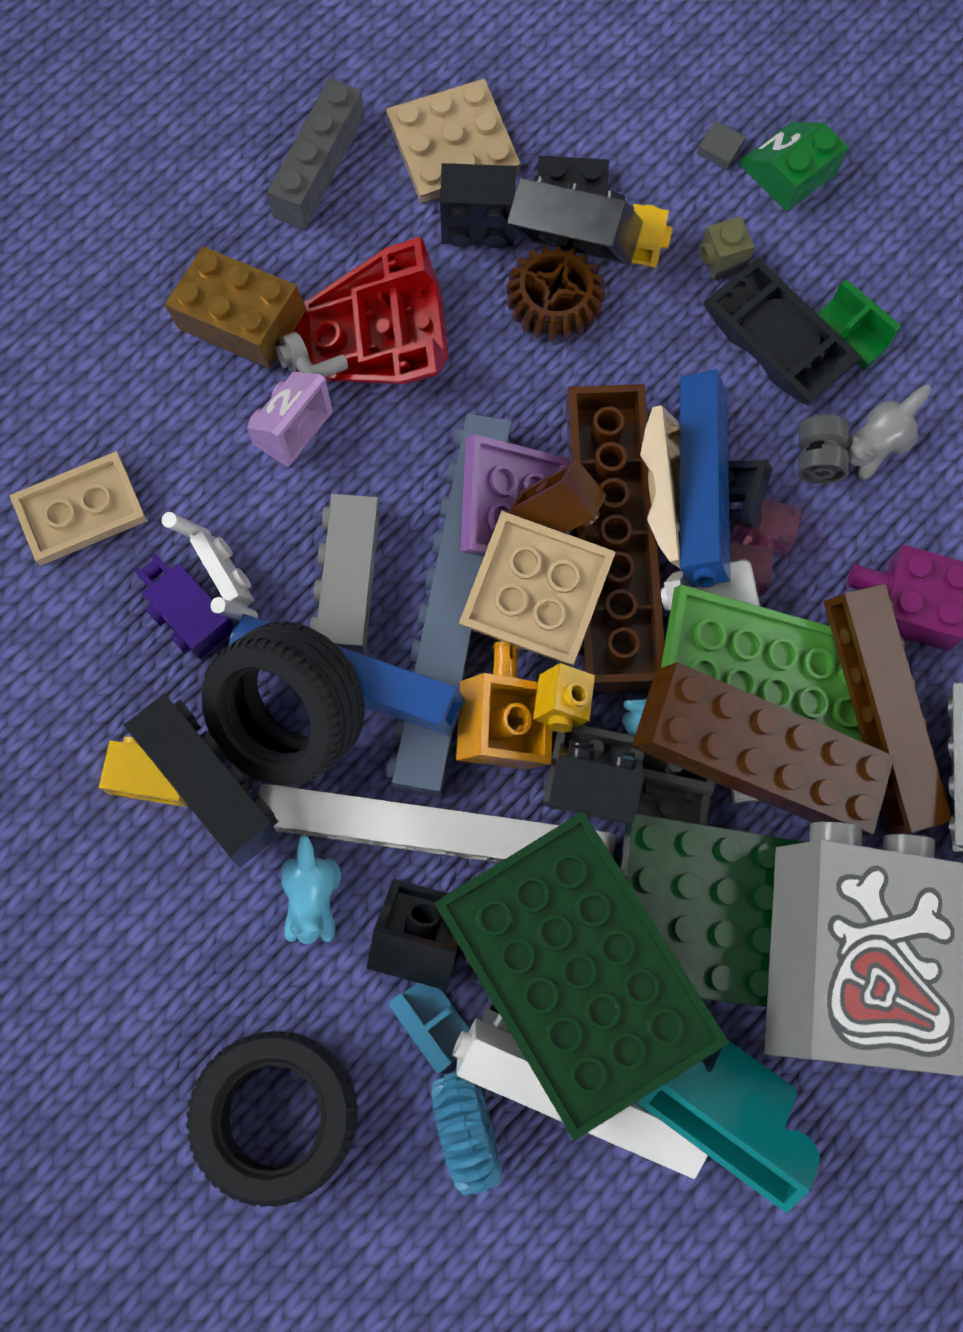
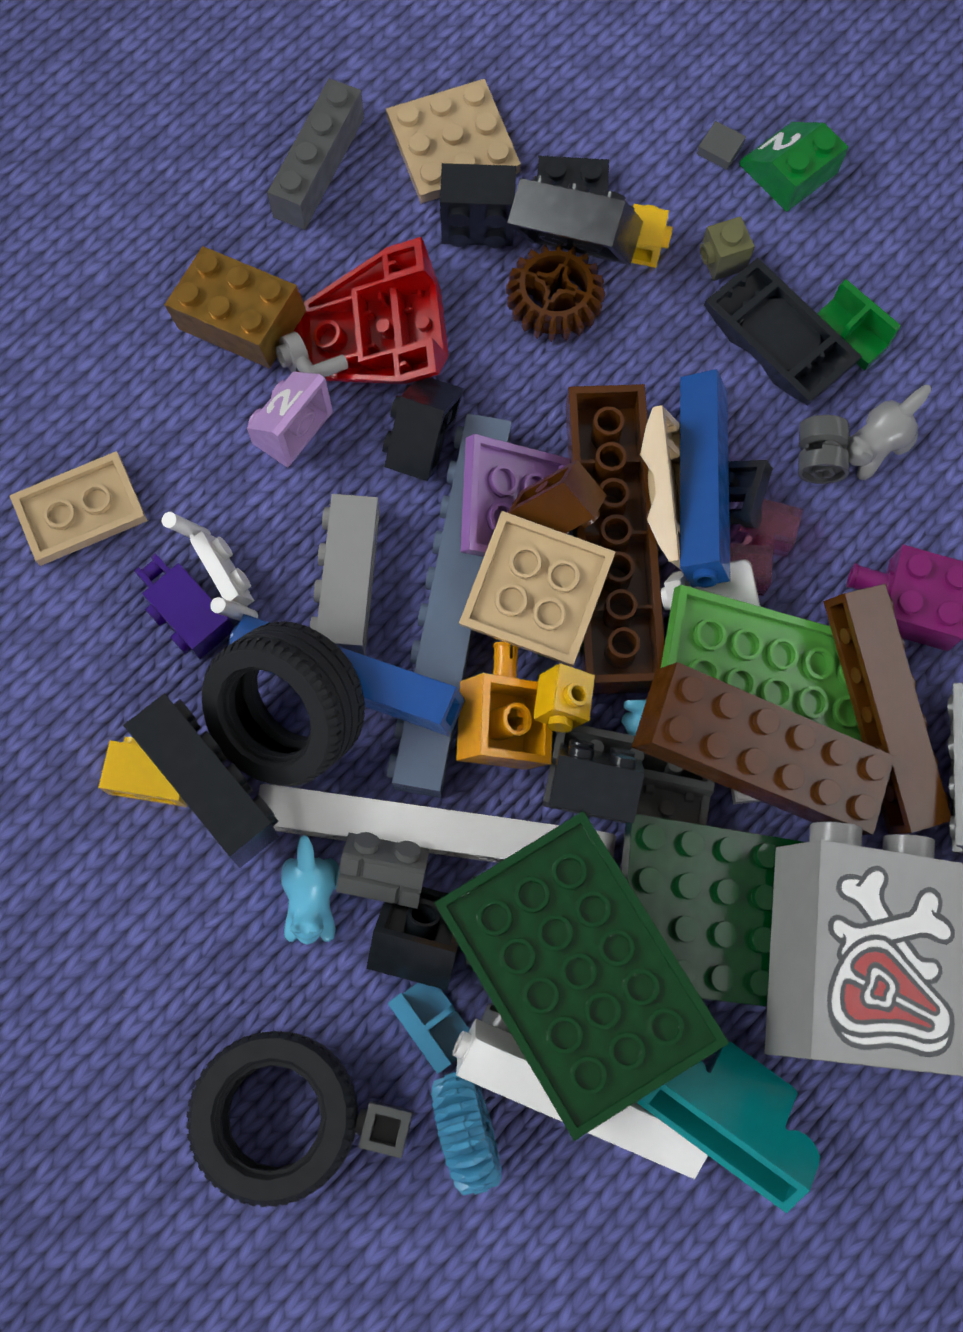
(382, 869): none -> dark grey brick
(384, 1128): none -> dark grey brick
(420, 426): none -> black brick

